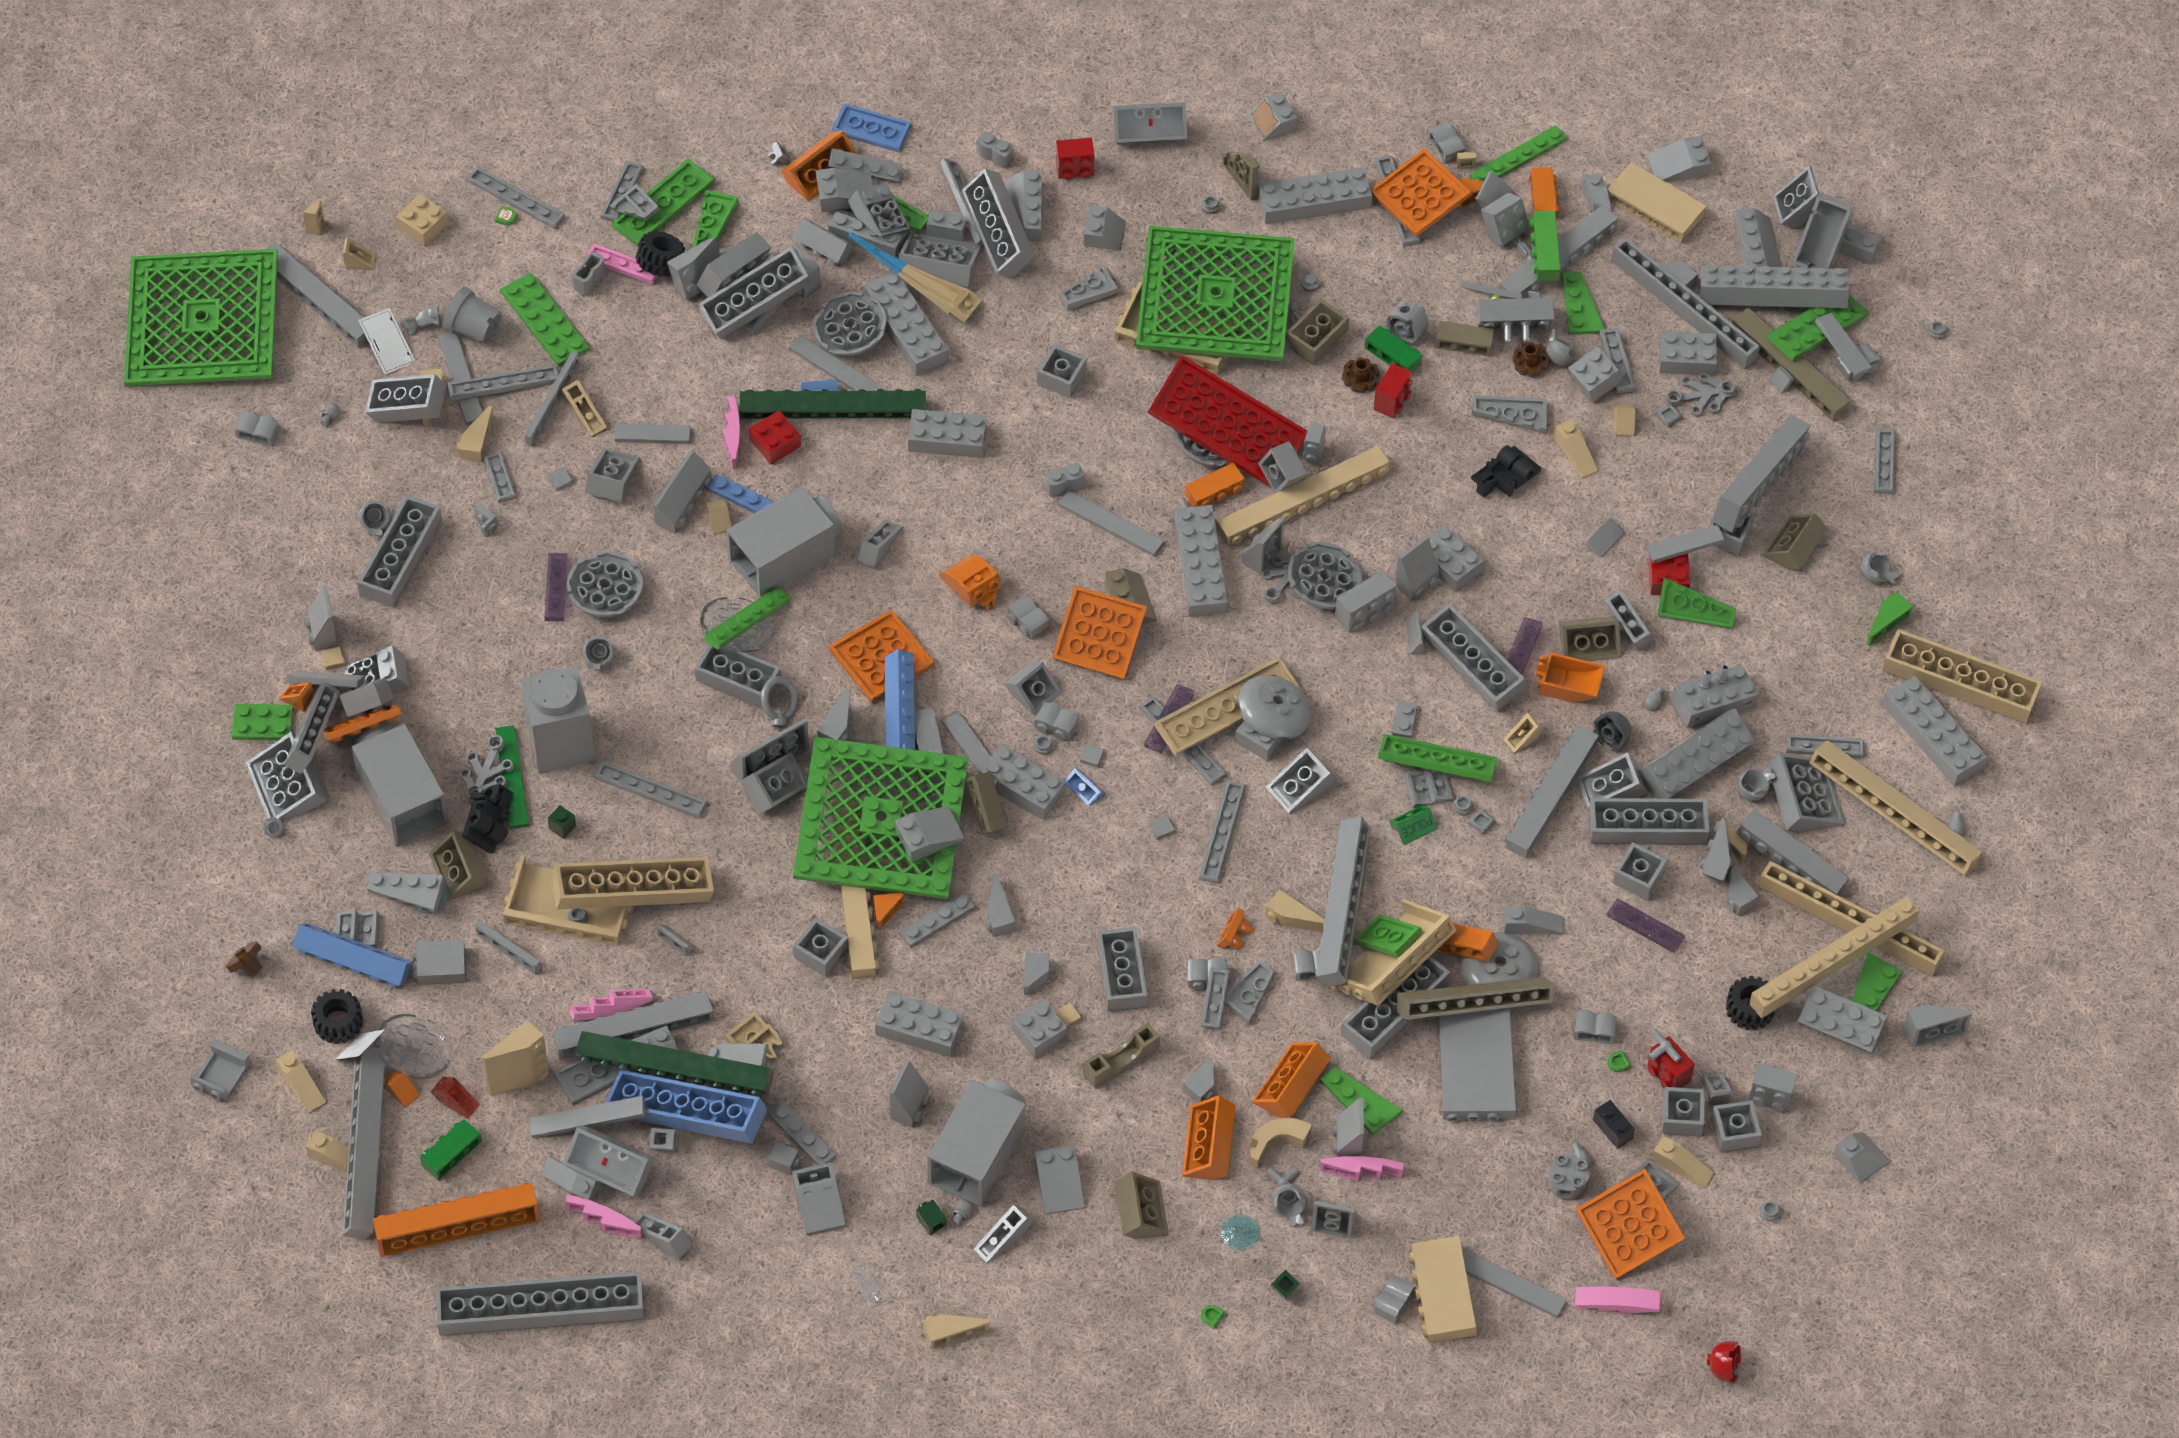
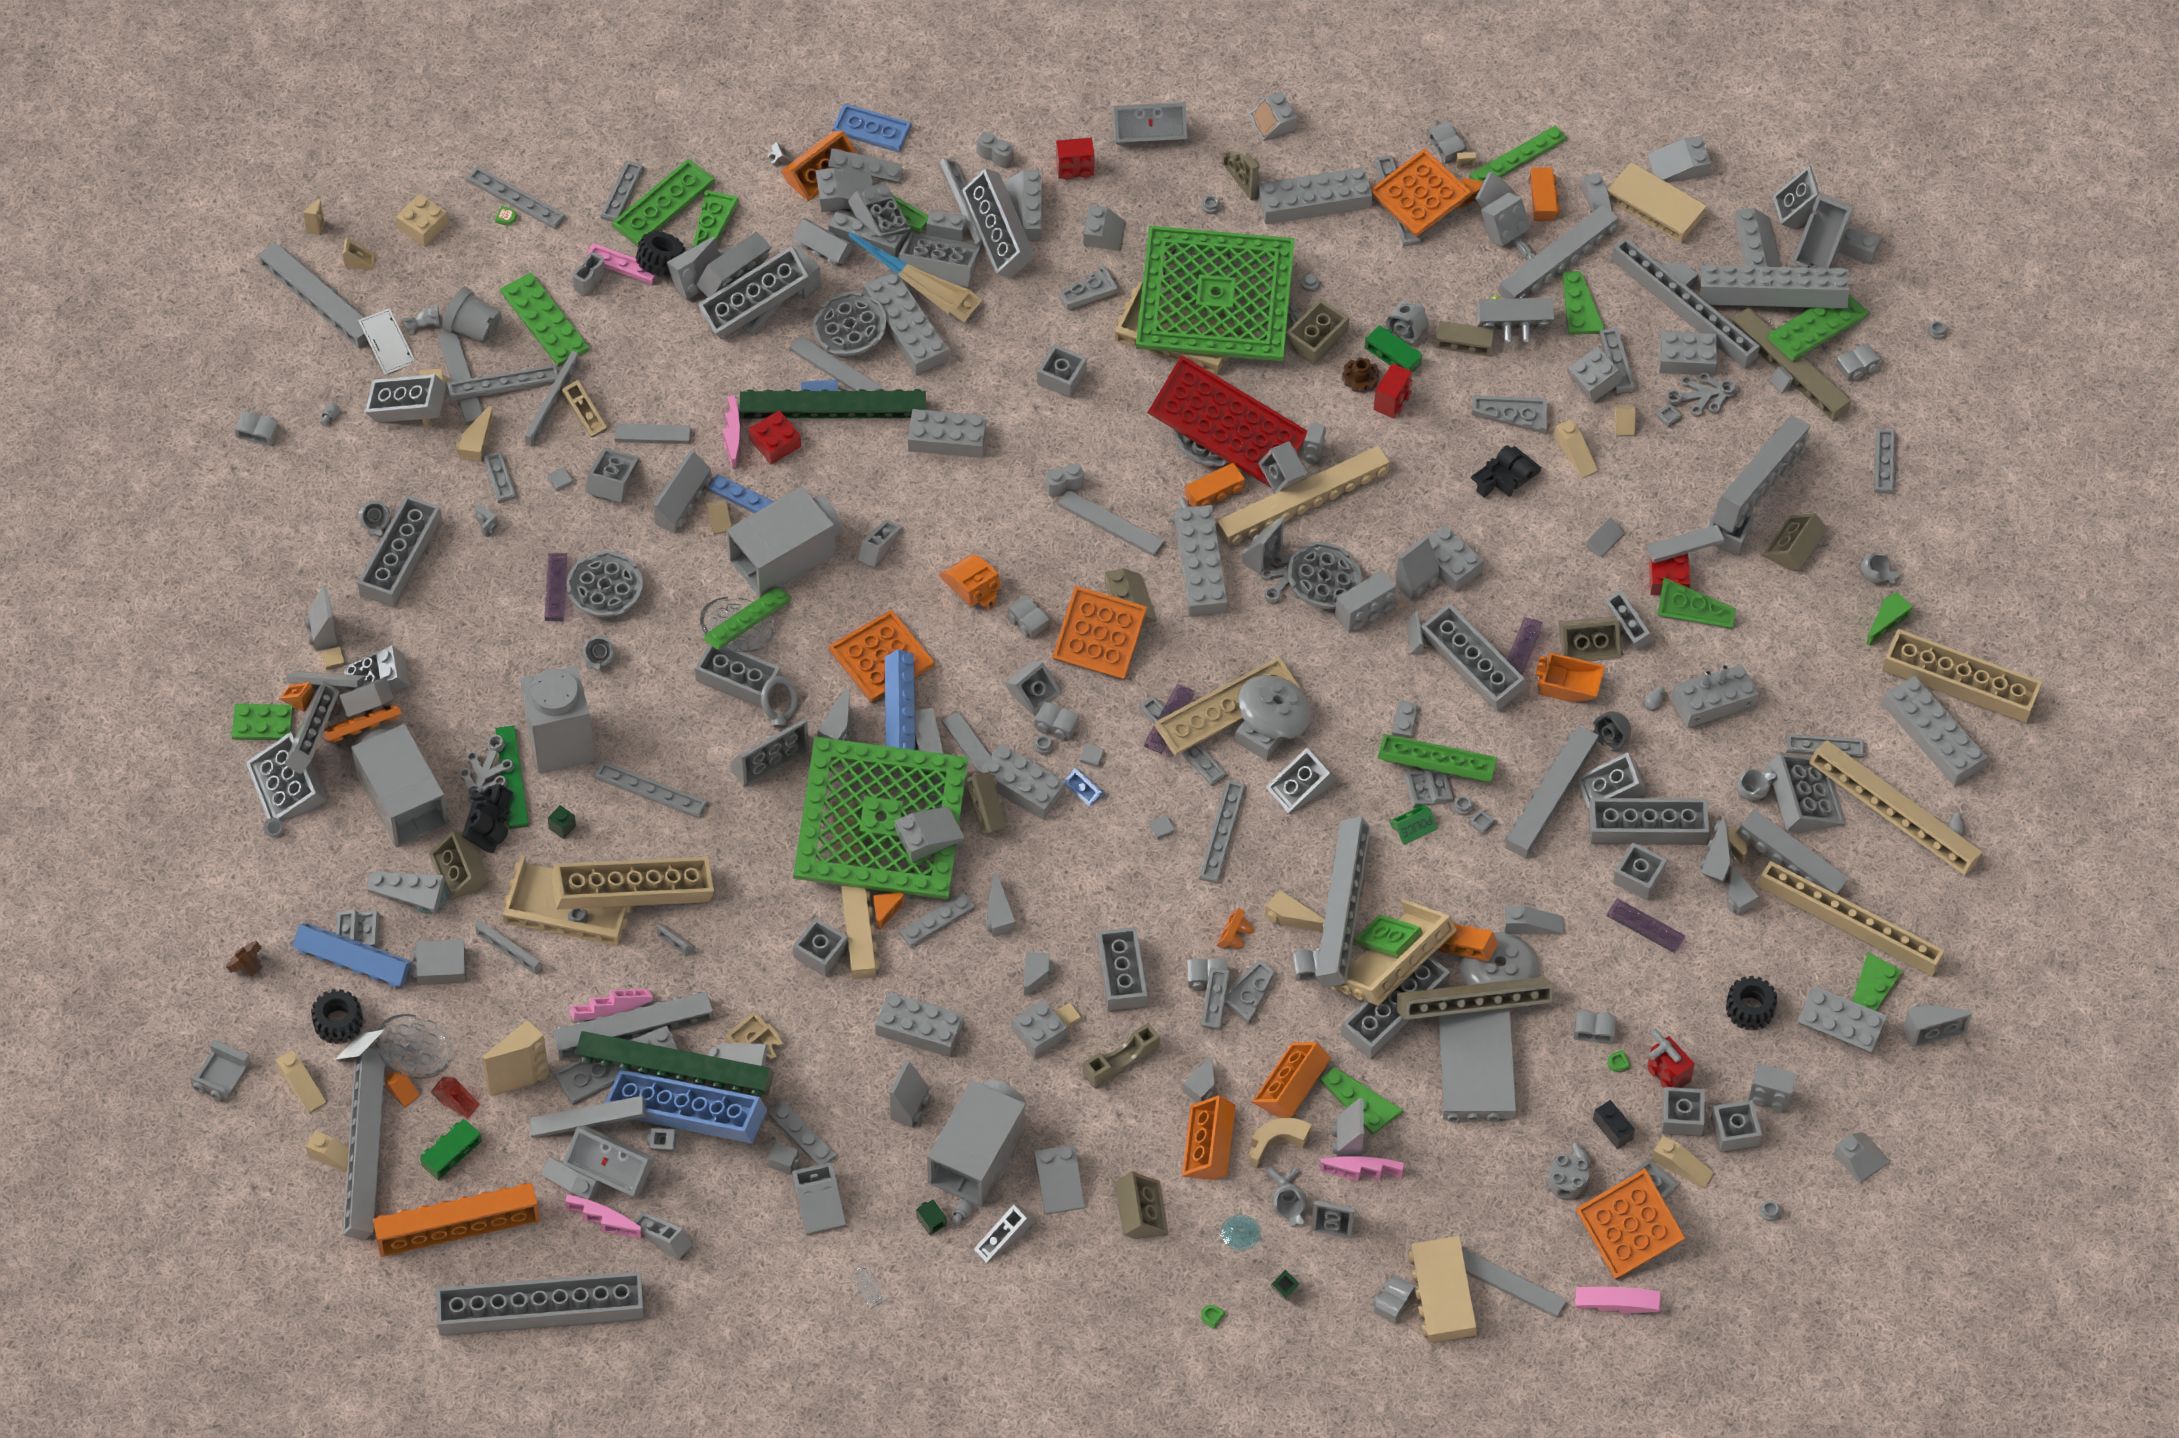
(143, 273): bright green plate -> none
(635, 204): light grey wing -> none
(774, 783): light grey slope -> none
(950, 1328): tan slope -> none
(1523, 734): tan slope -> none
(1530, 294): light grey piece -> none
(1531, 359): reddish brown plant -> none
(1545, 245): bright green brick -> none
(1559, 350): light grey hat -> none
(1696, 755): light grey brick -> none
(1718, 1089): light grey slope -> none
(1724, 1359): red cylinder -> none
(1834, 957): tan brick -> none
(1843, 344): light grey tile -> none

